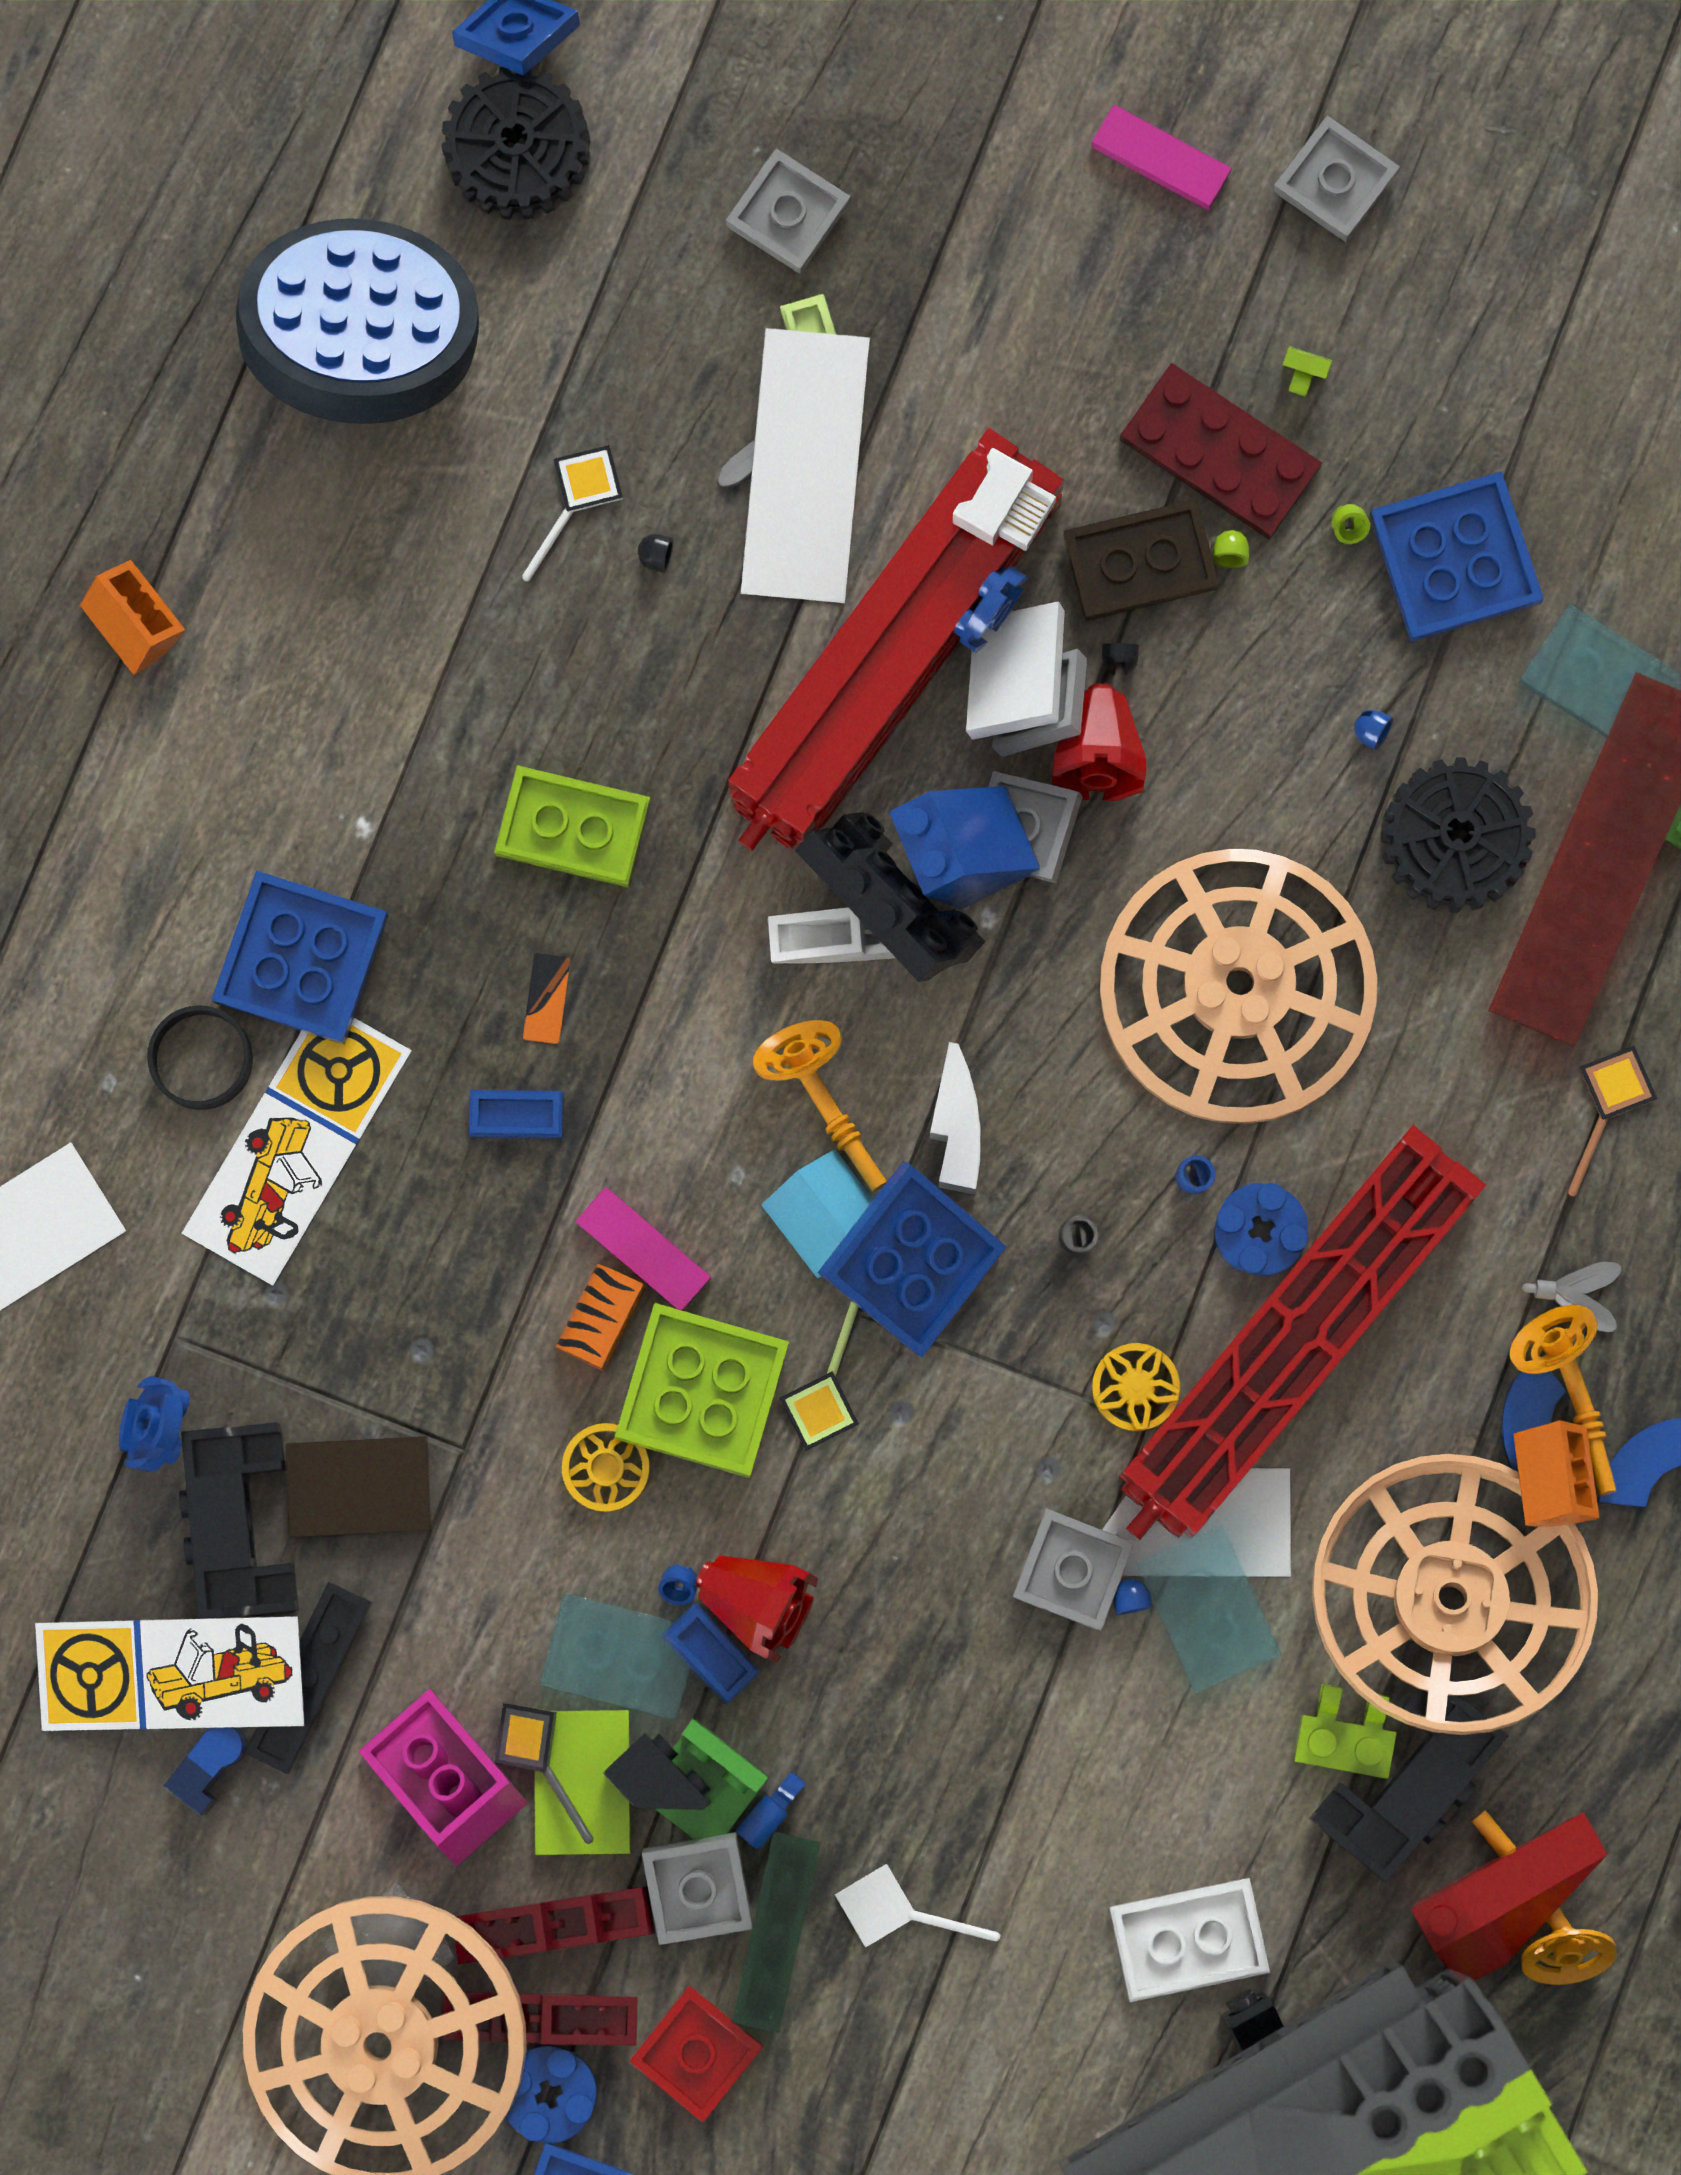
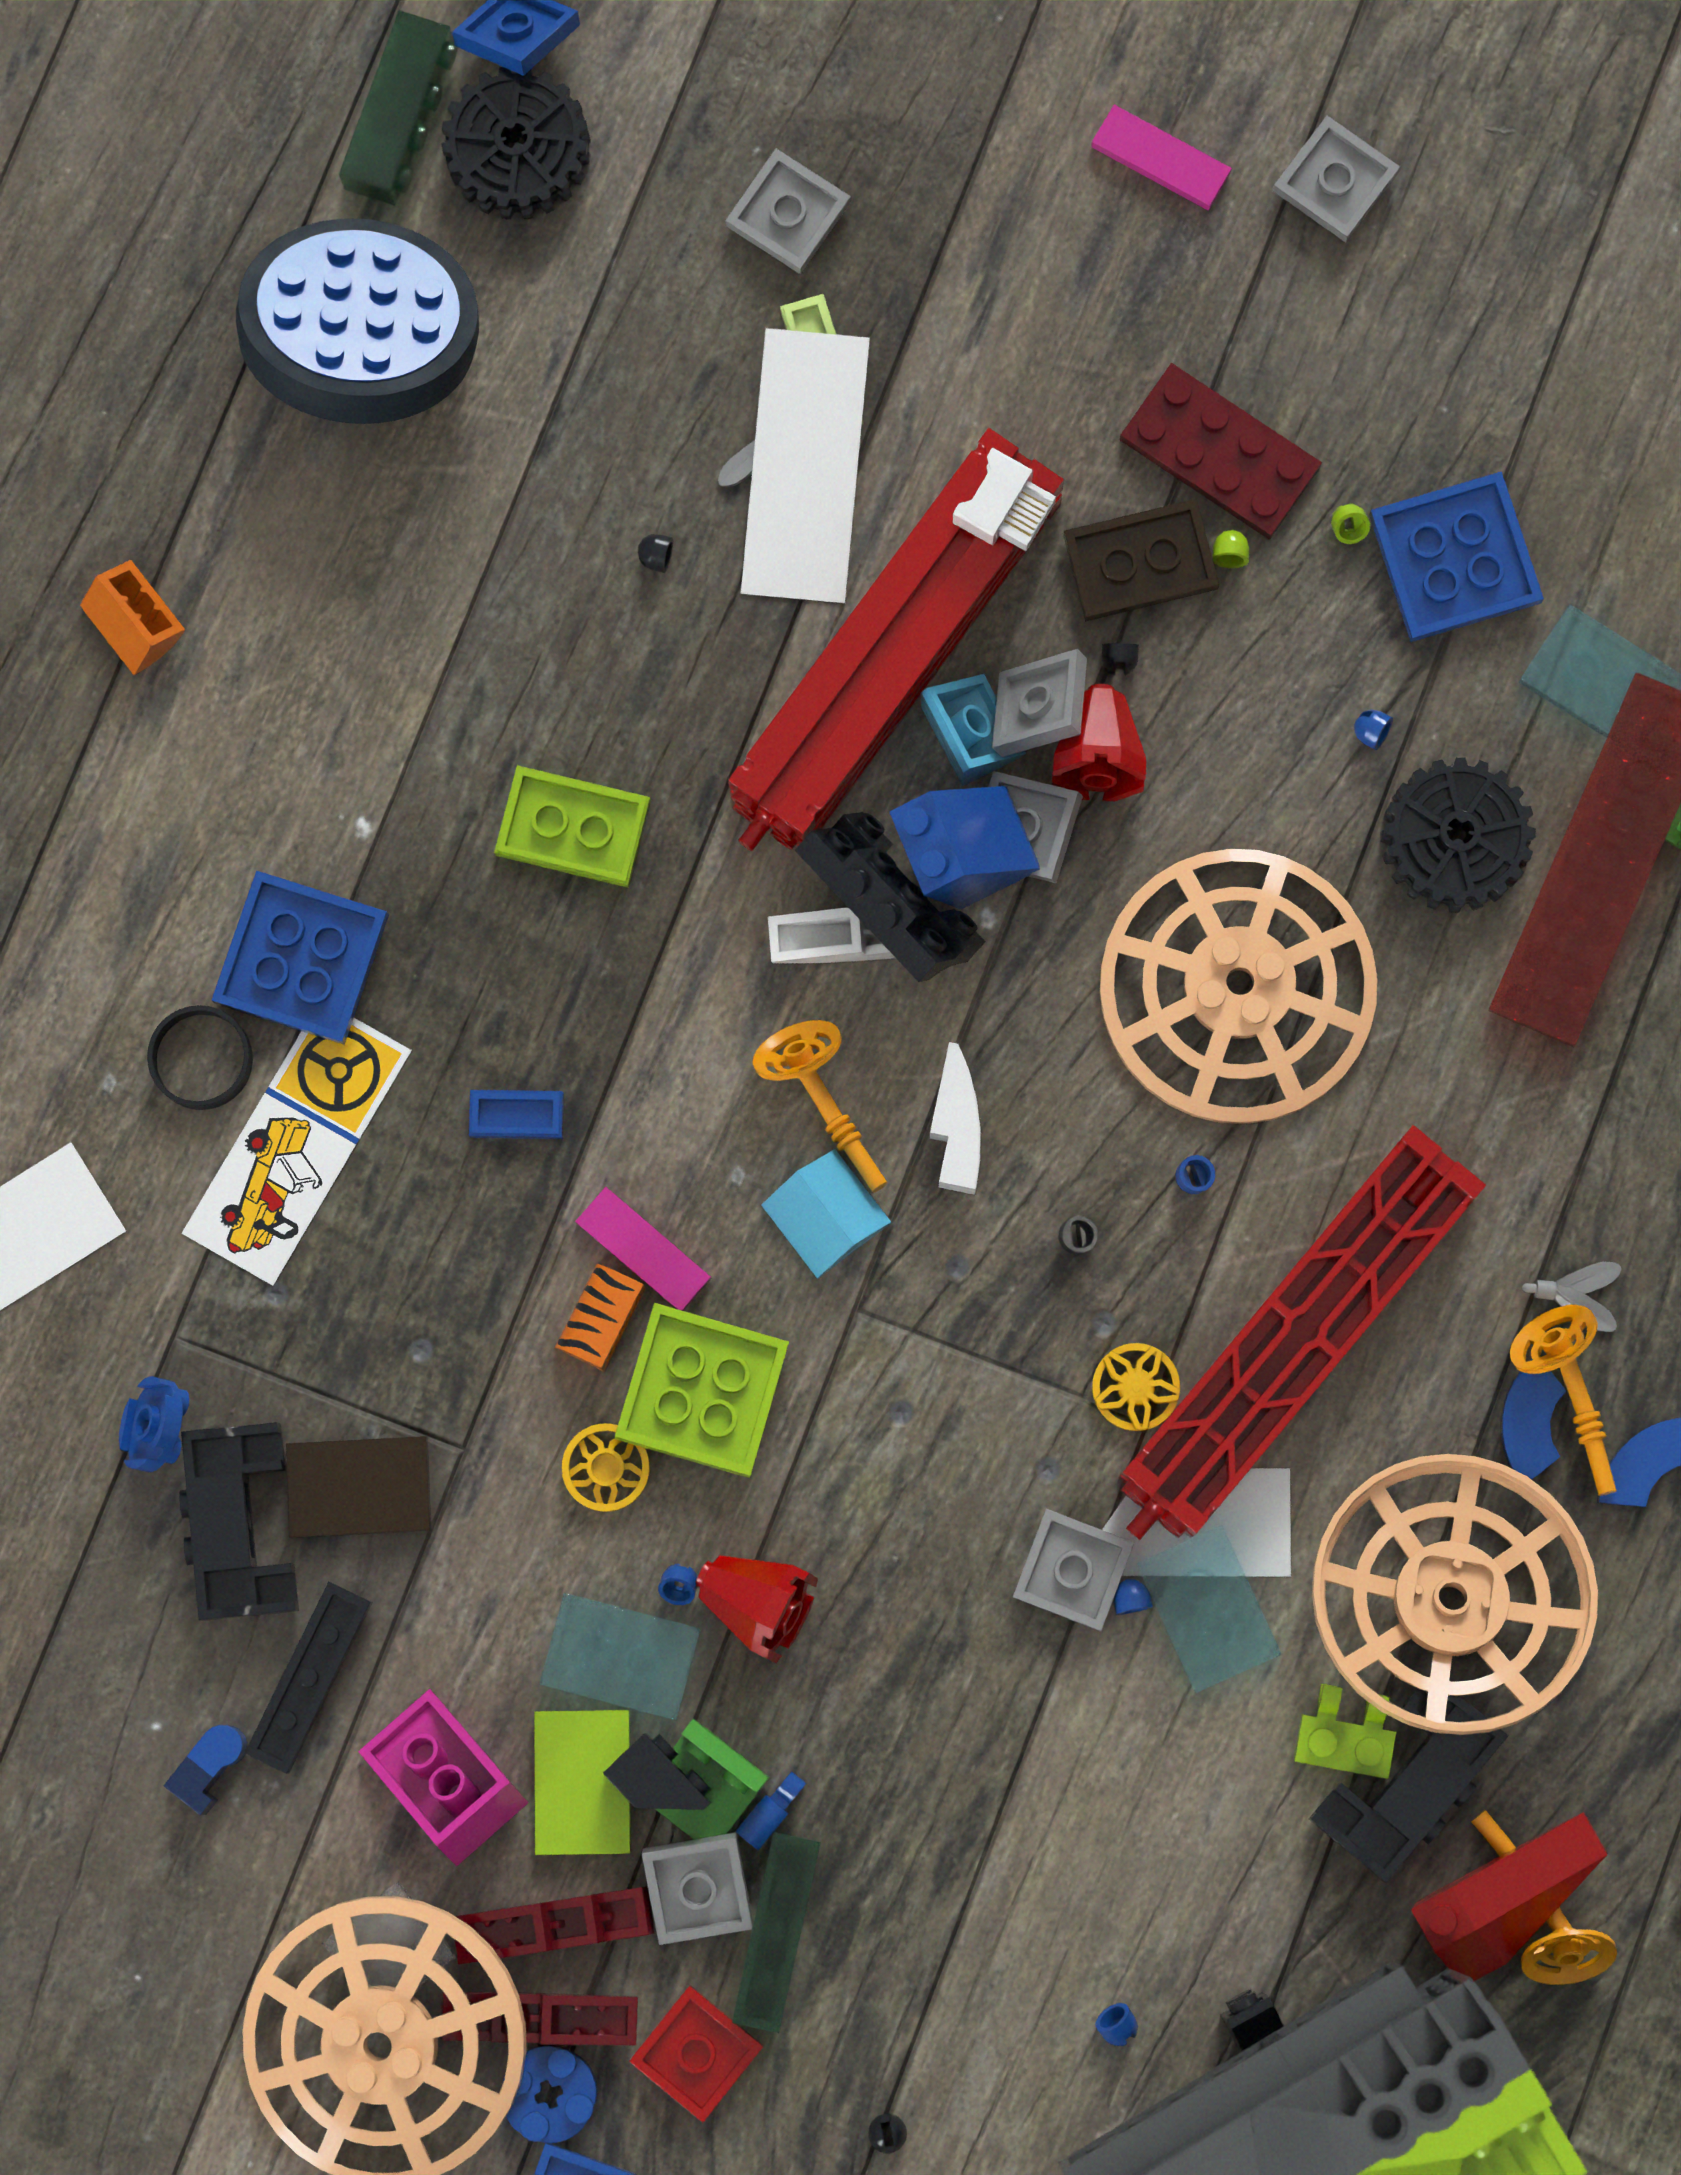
(170, 1674): sticker -> none
(398, 107): none -> clear green brick
(527, 1743): piece -> none
(546, 998): sticker -> none
(585, 482): piece -> none
(710, 1653): blue tile -> none
(820, 1407): piece -> none
(876, 2133): none -> black hinge
(880, 1906): white piece -> none
(912, 1259): blue plate -> none
(964, 725): none -> medium azure slope
(999, 596): blue plate -> none
(1017, 673): white tile -> none
(1117, 2024): none -> blue hinge
(1189, 1939): white tile -> none
(1270, 1204): blue plate -> none
(1306, 366): lime tile -> none
(1556, 1474): orange brick -> none
(1616, 1086): piece -> none

